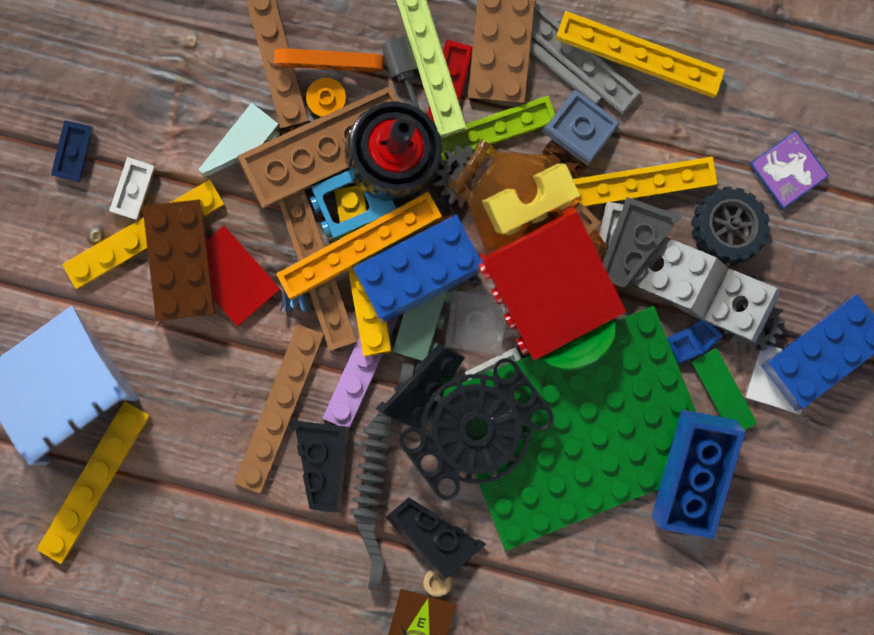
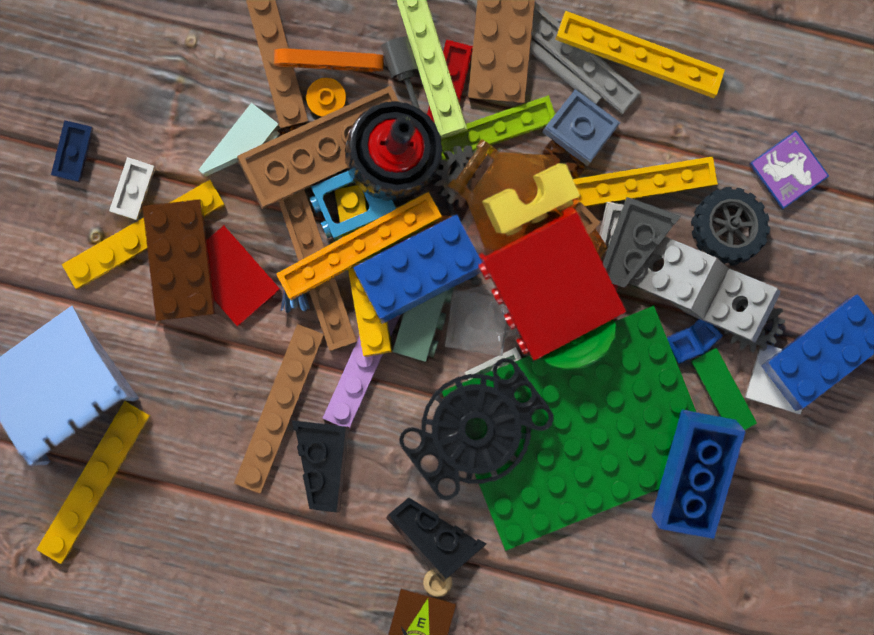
(365, 516): dark grey piece -> none
(412, 397): black wing -> none

